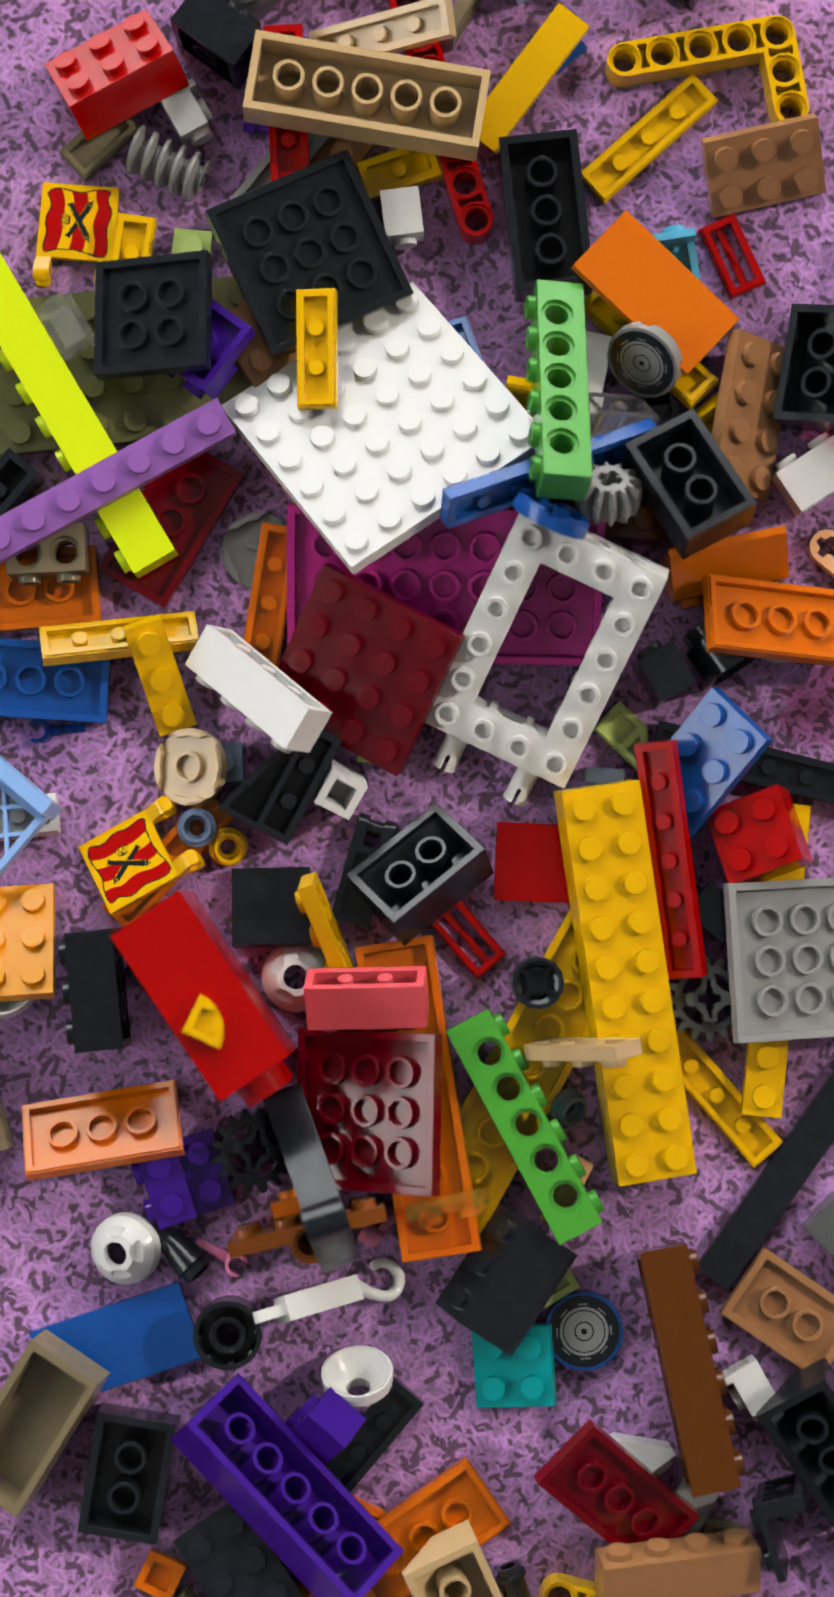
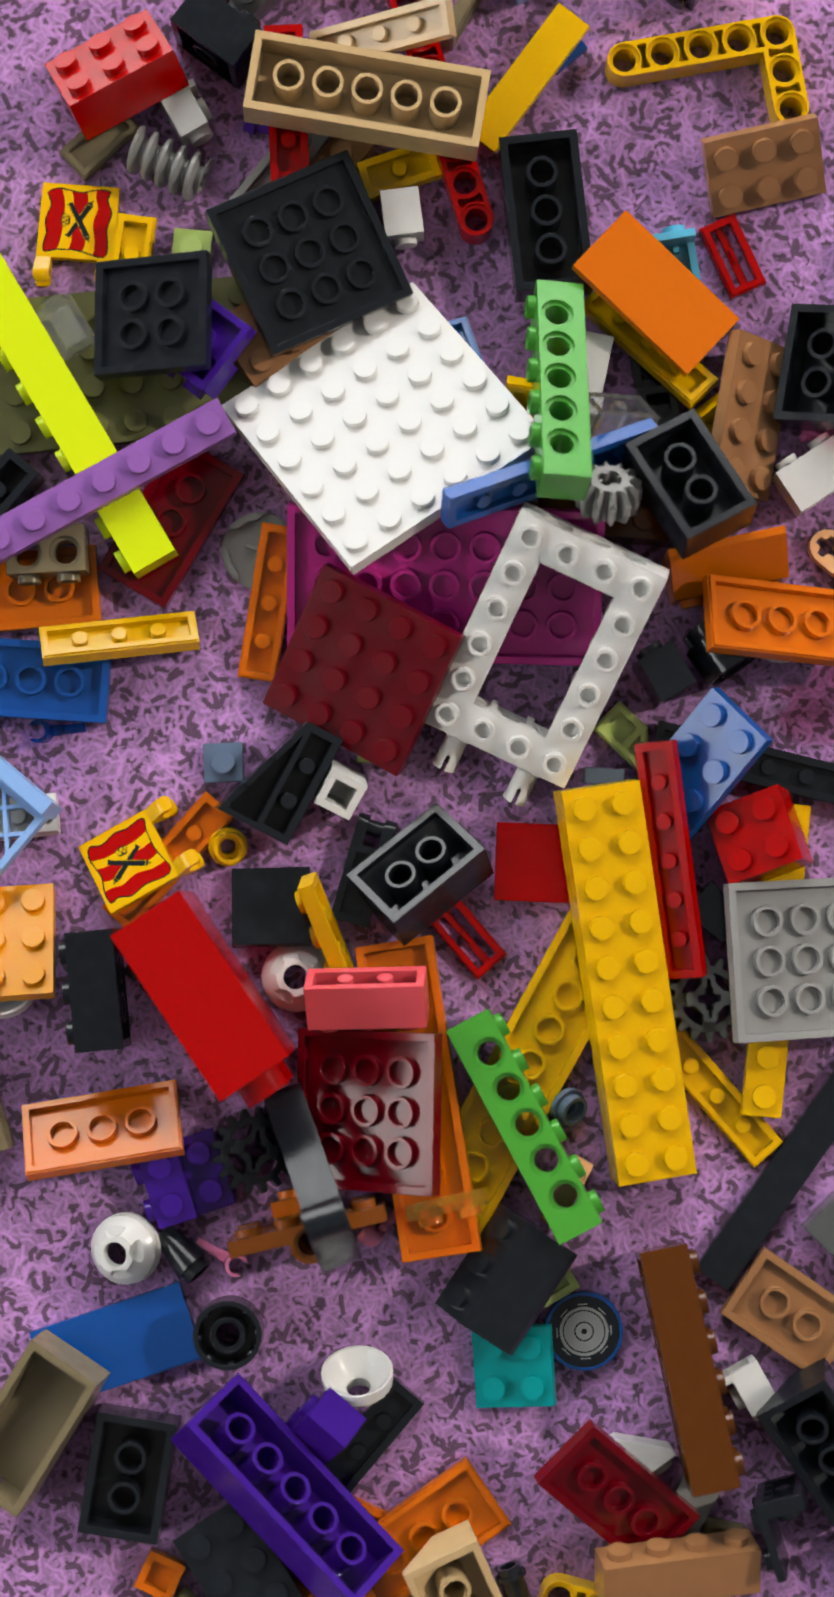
(159, 675): yellow plate -> none
(188, 818): sand blue plate -> none
(190, 766): tan tile -> none
(205, 1023): yellow tile -> none
(258, 690): white brick -> none
(317, 348): yellow tile -> none
(332, 1295): white piece -> none
(537, 982): black wheel -> none
(557, 518): blue tile -> none
(583, 1051): tan plate -> none
(645, 359): tile -> none
(648, 138): yellow tile -> none

